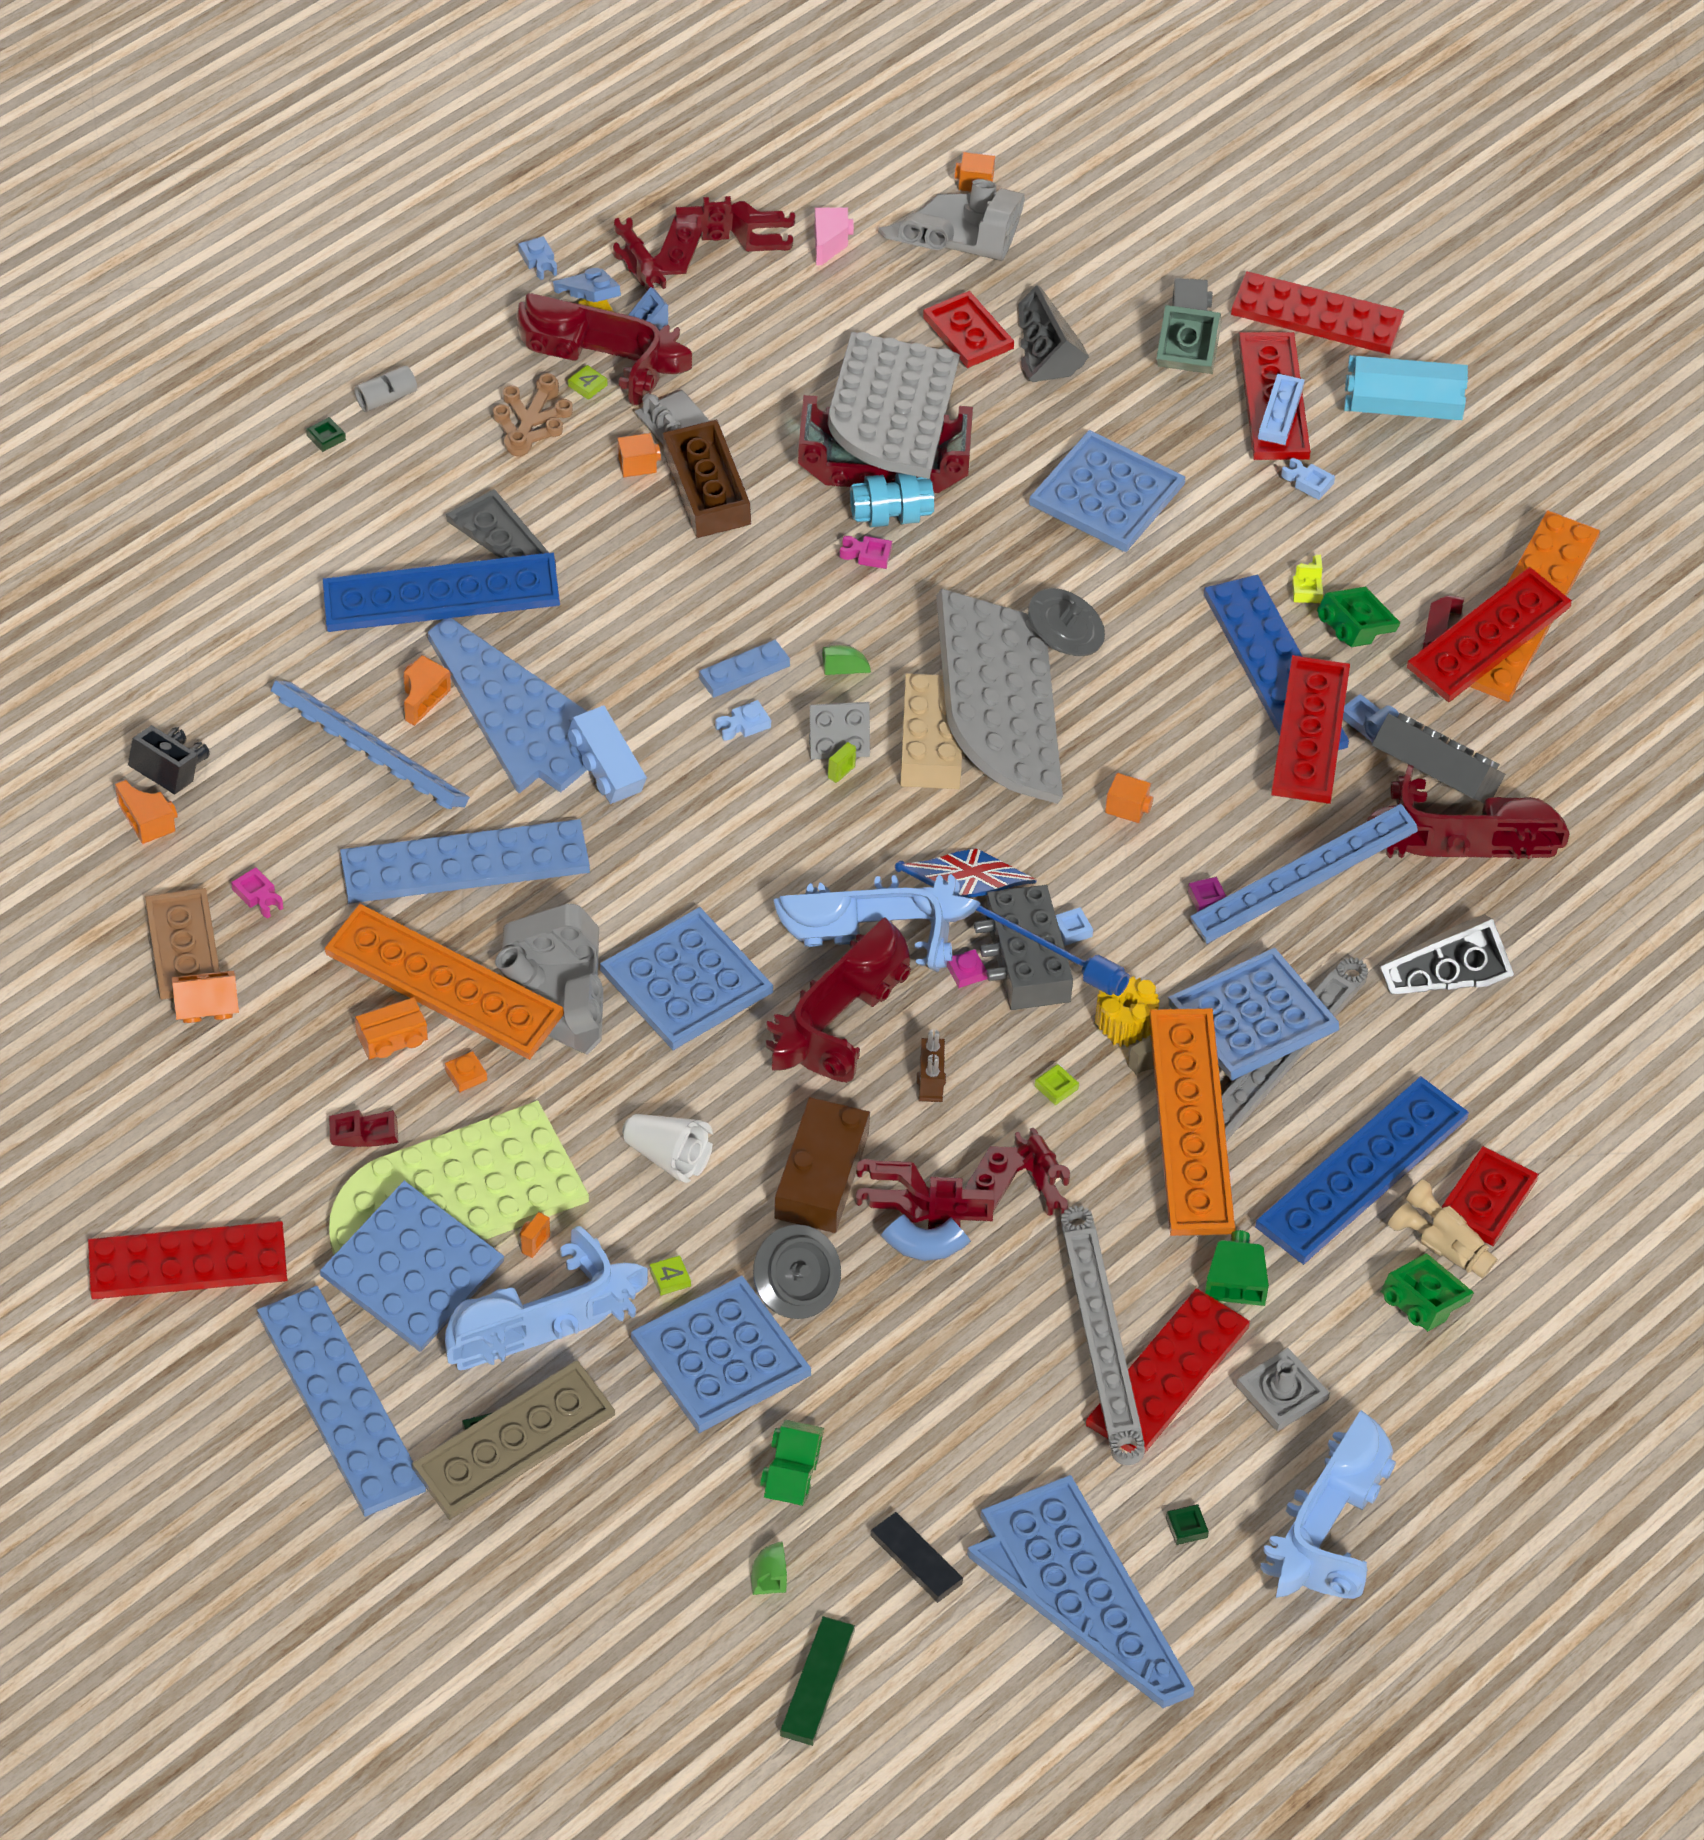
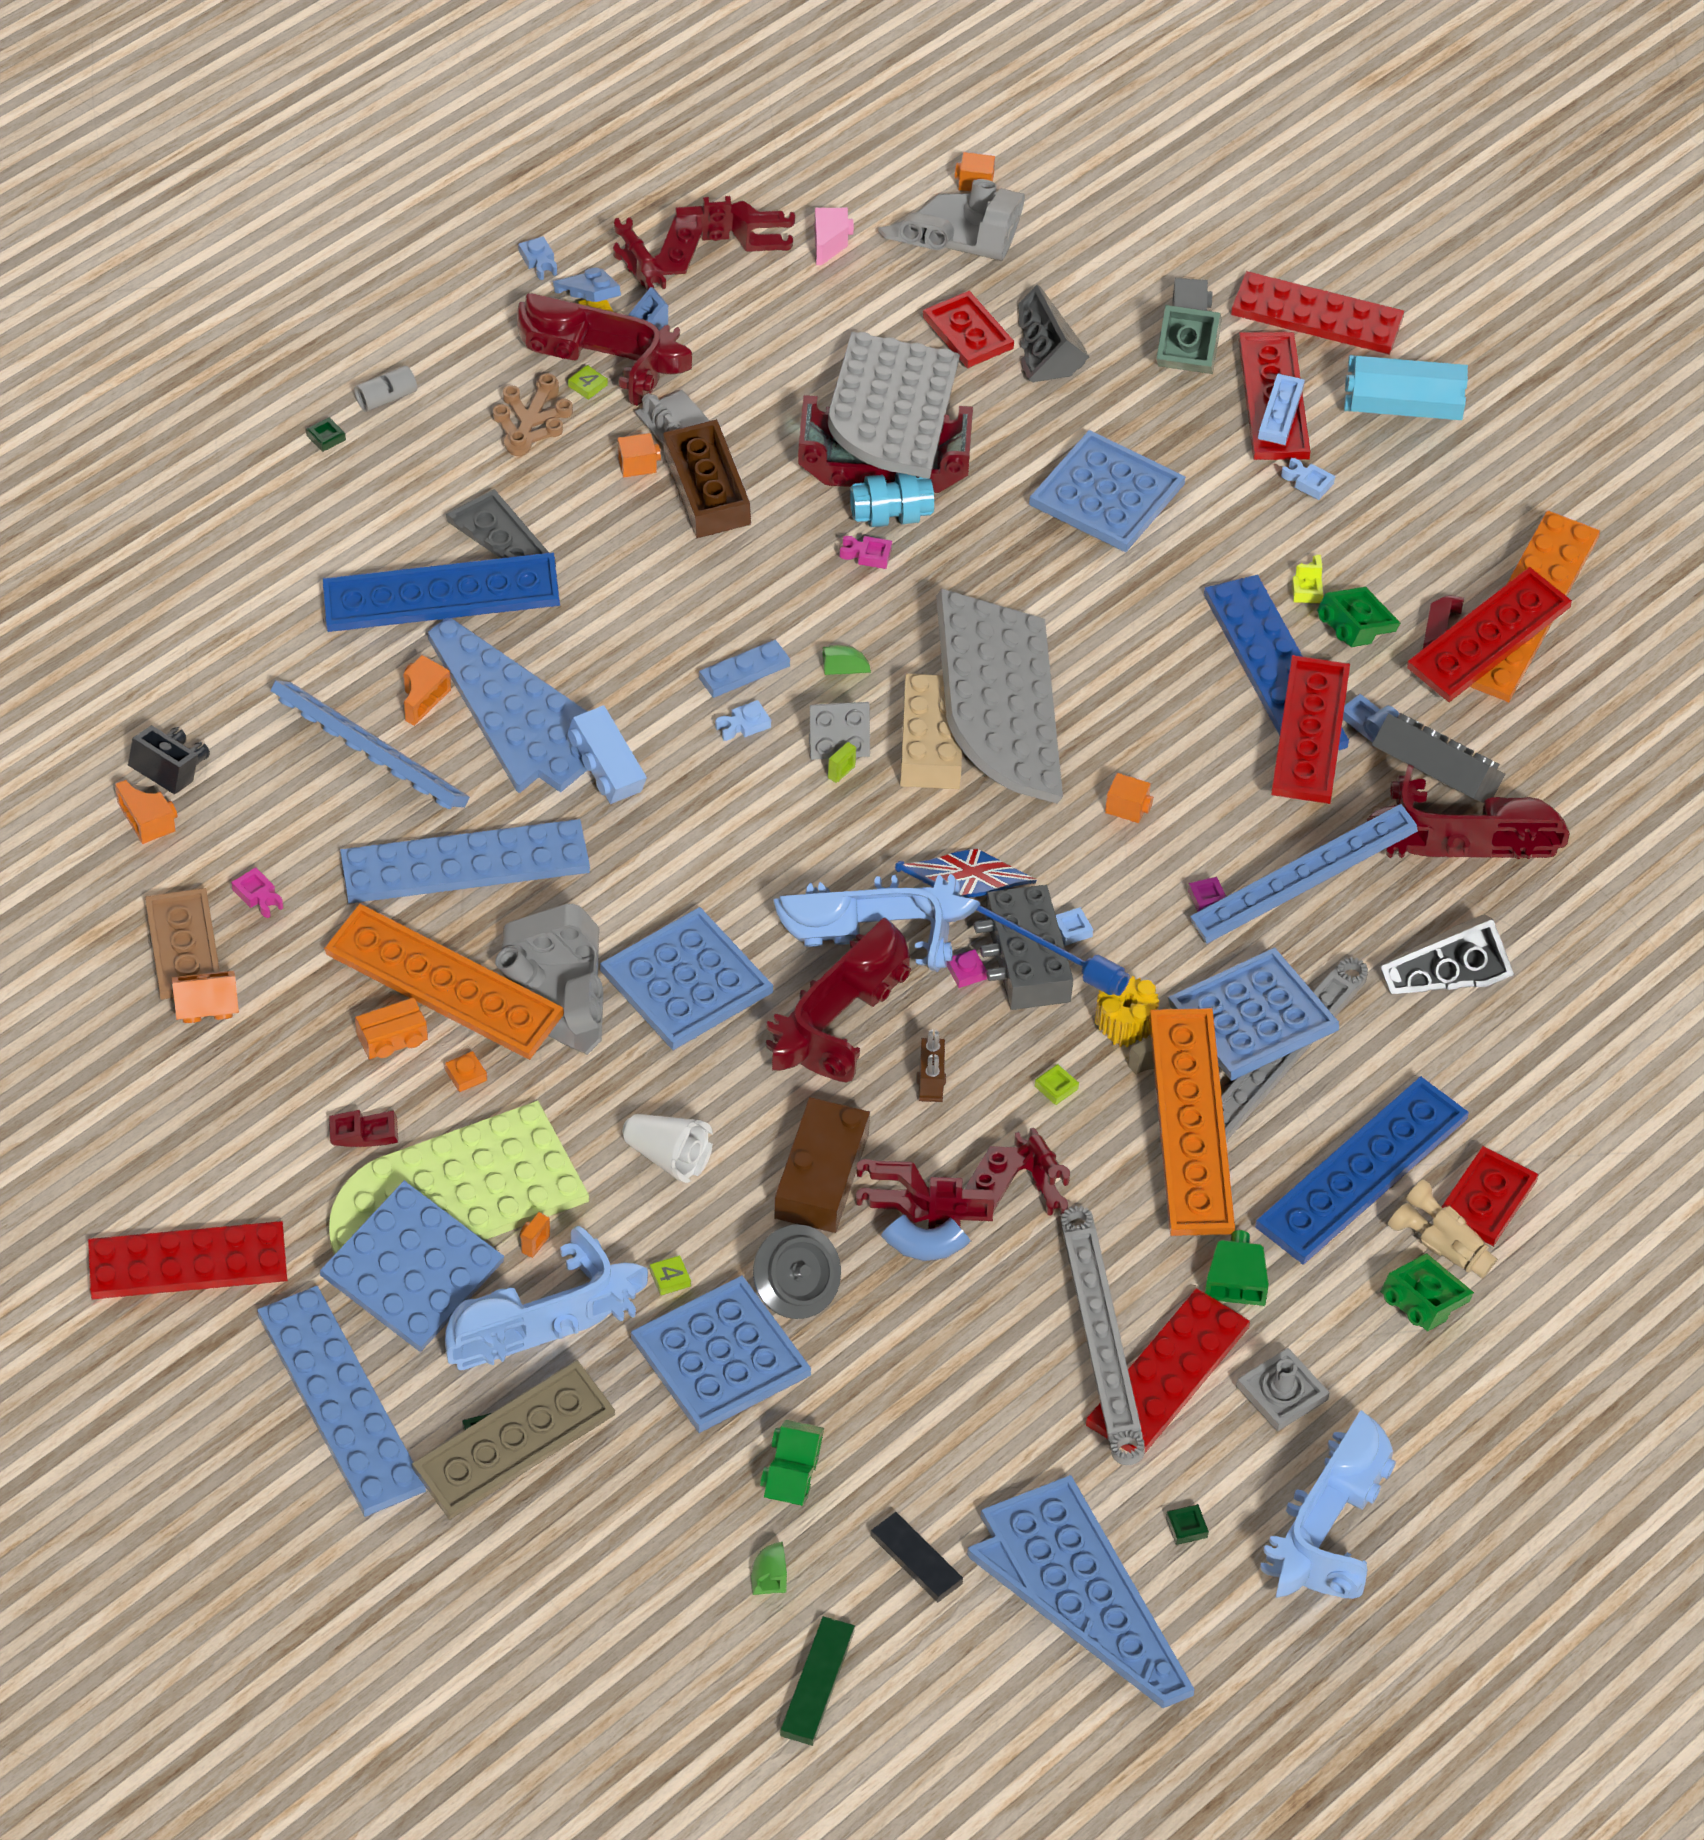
(1066, 622): dark grey piece -> none

